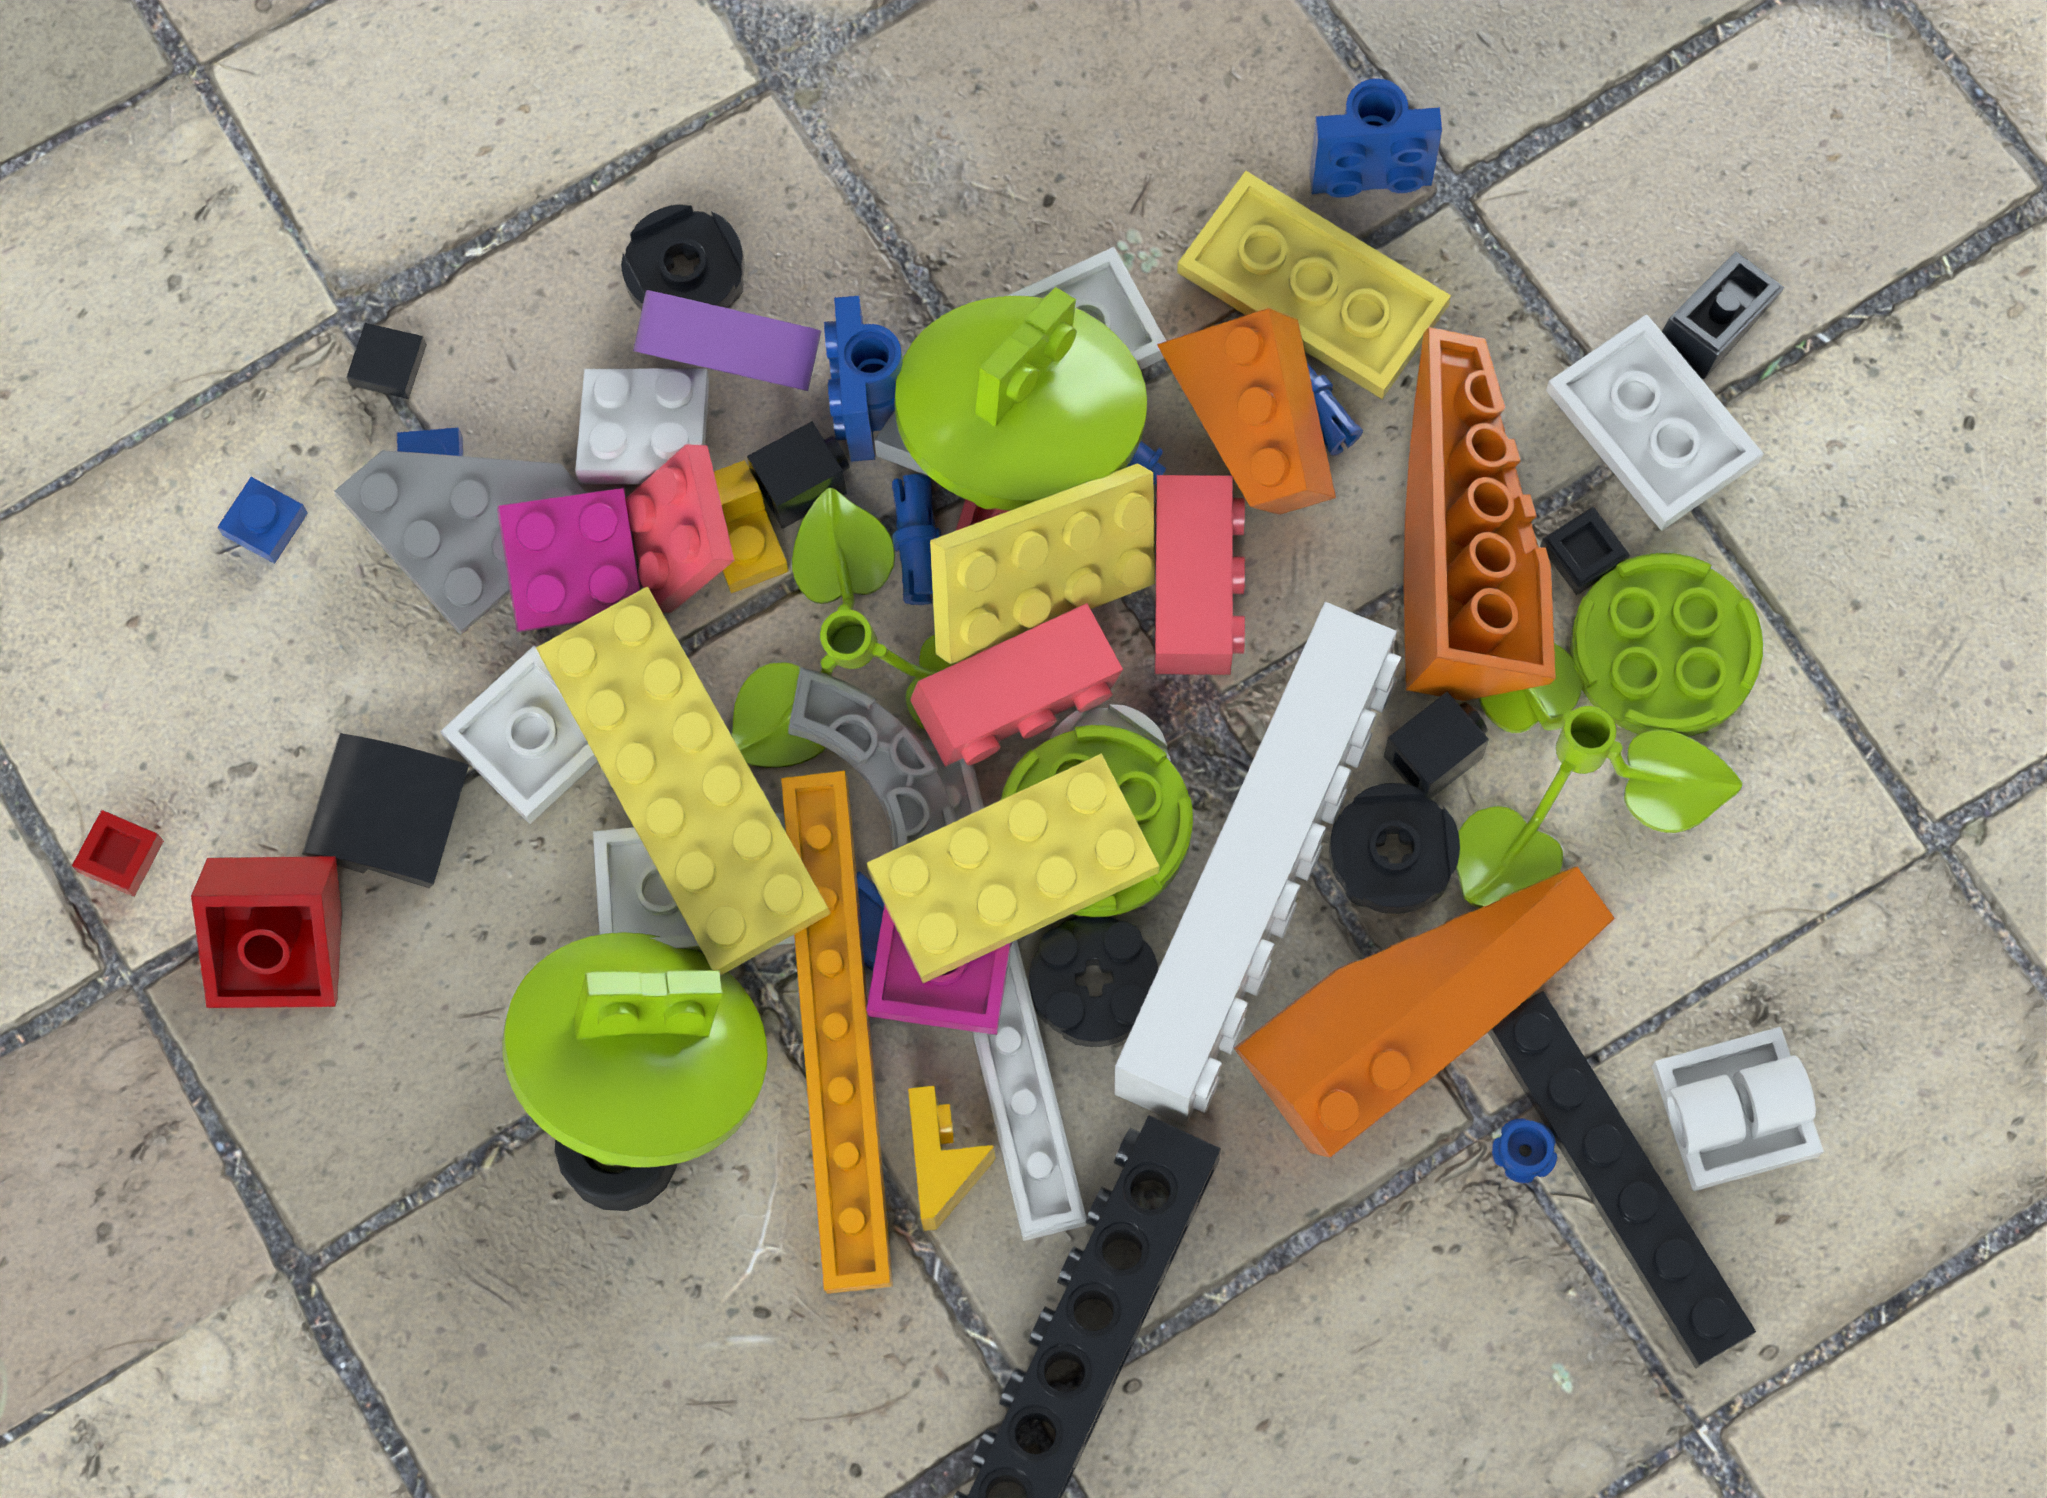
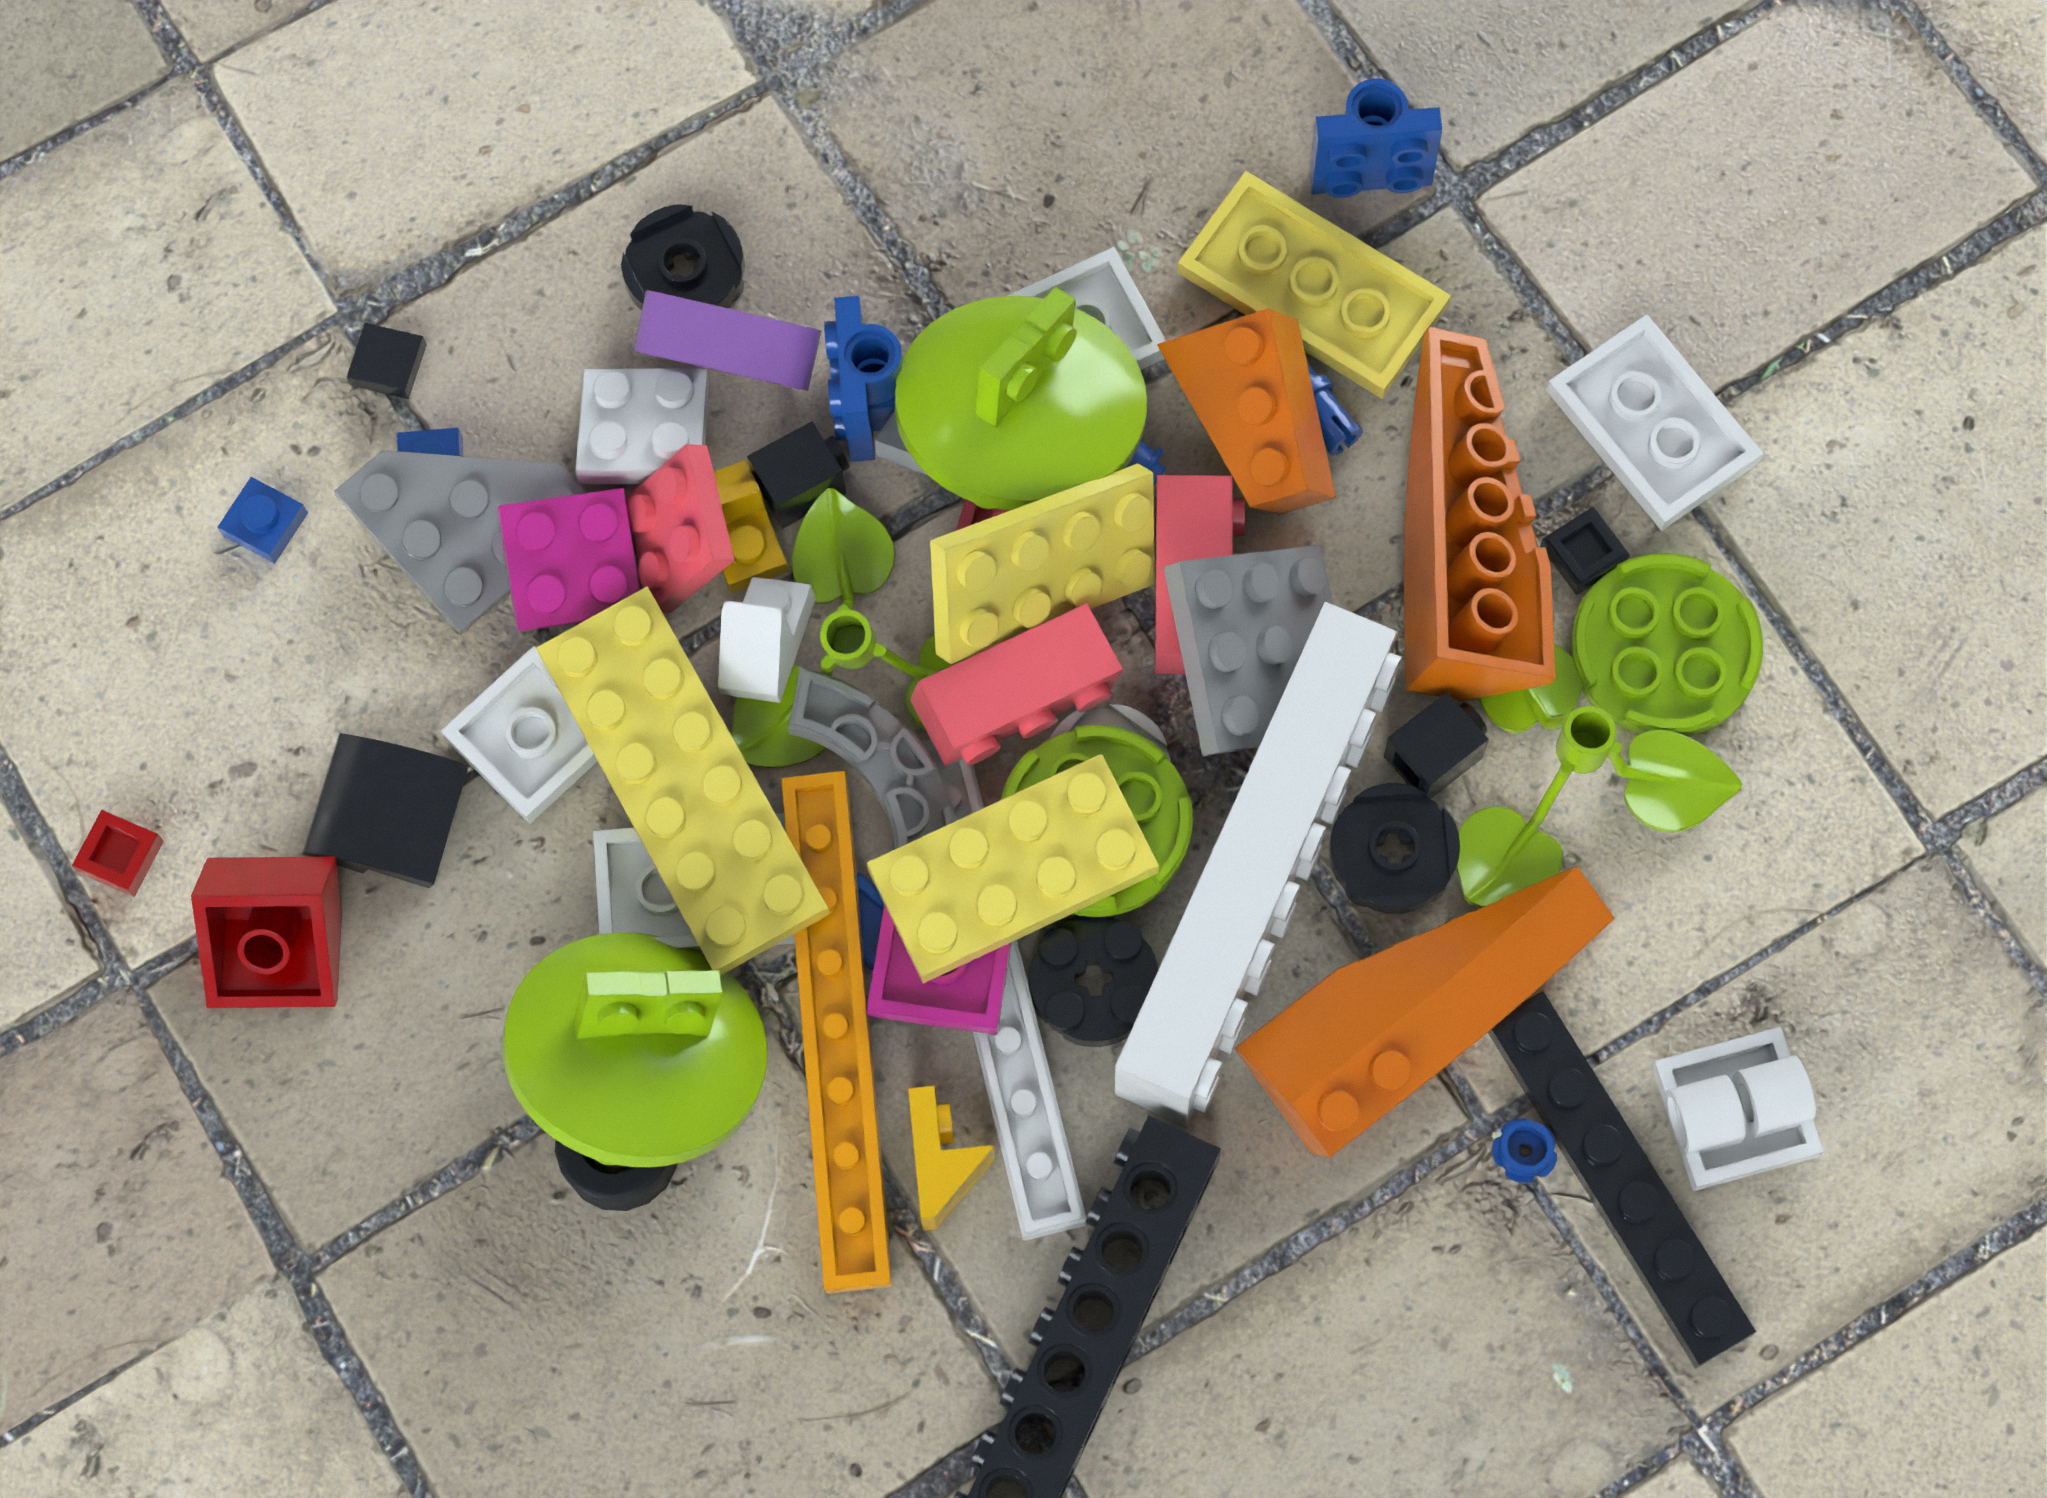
(762, 638): none -> white slope
(913, 536): blue pin -> none
(1242, 635): none -> light grey plate
(1721, 313): black slope -> none

